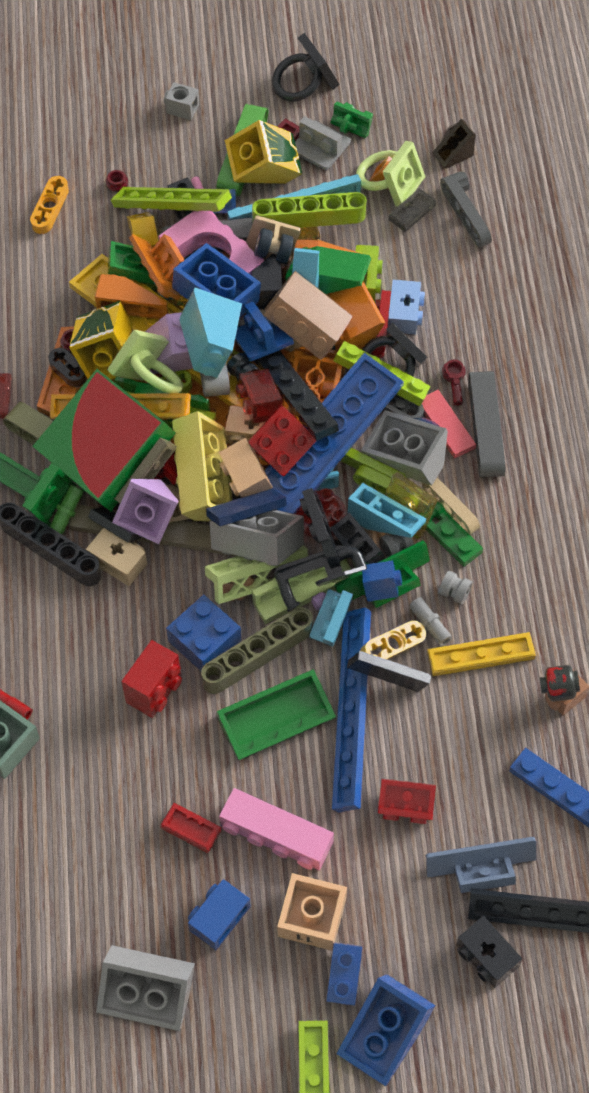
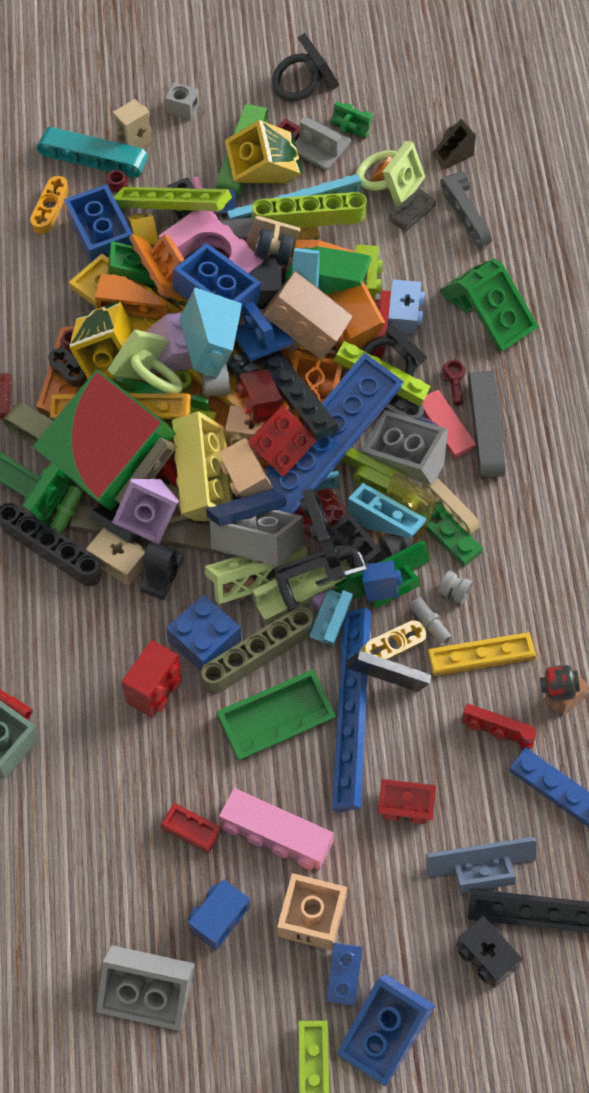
(92, 151): none -> teal beam
(97, 221): none -> blue brick
(132, 125): none -> tan brick
(160, 568): none -> black tile
(495, 300): none -> green bracket
(499, 726): none -> red plate

